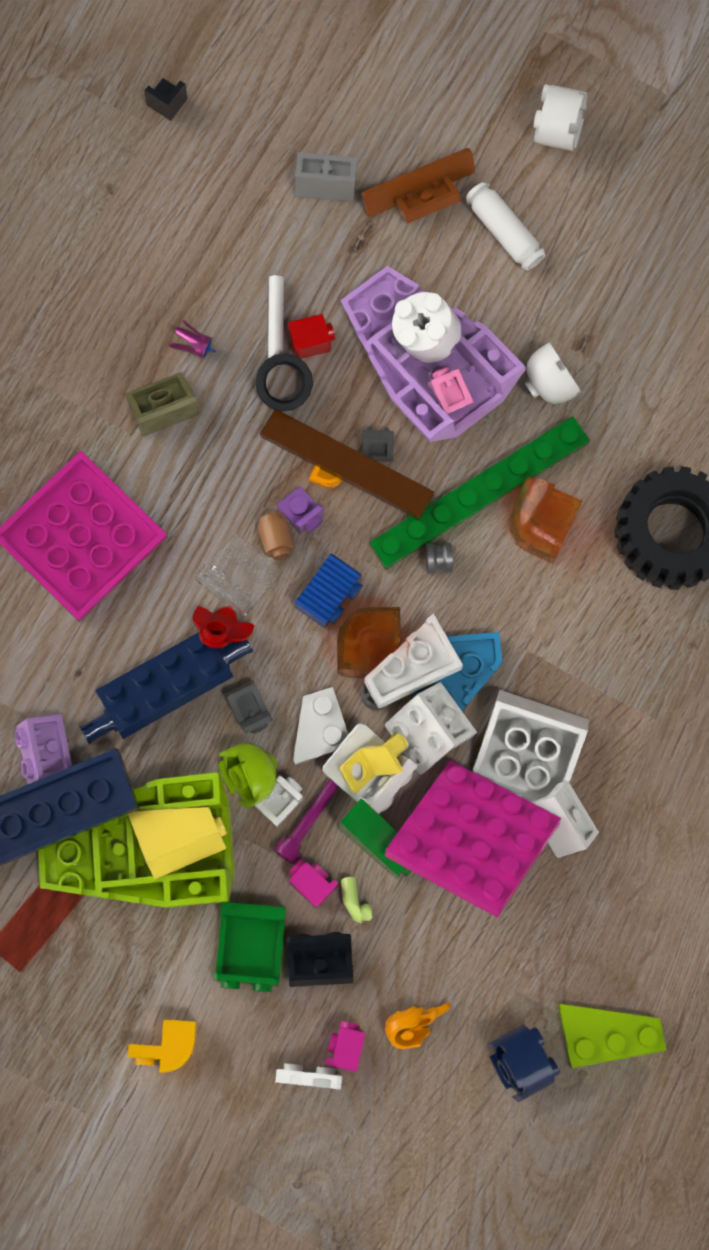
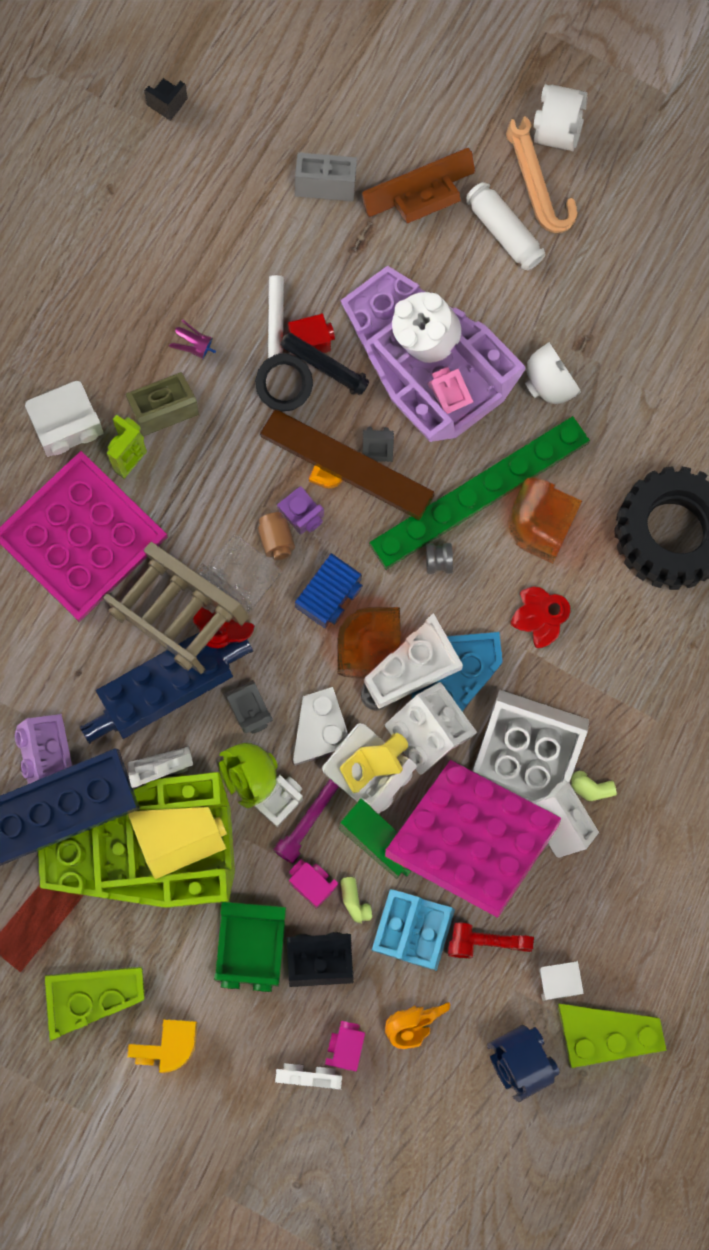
(63, 418): none -> white bracket
(89, 996): none -> lime wing
(126, 447): none -> lime bracket
(159, 765): none -> white wing
(181, 578): none -> dark tan fence
(355, 382): none -> black axle
(413, 929): none -> medium azure slope
(464, 940): none -> red brick
(535, 181): none -> light nougat piece
(537, 618): none -> red plate
(561, 981): none -> white panel
(589, 789): none -> yellowish green arm

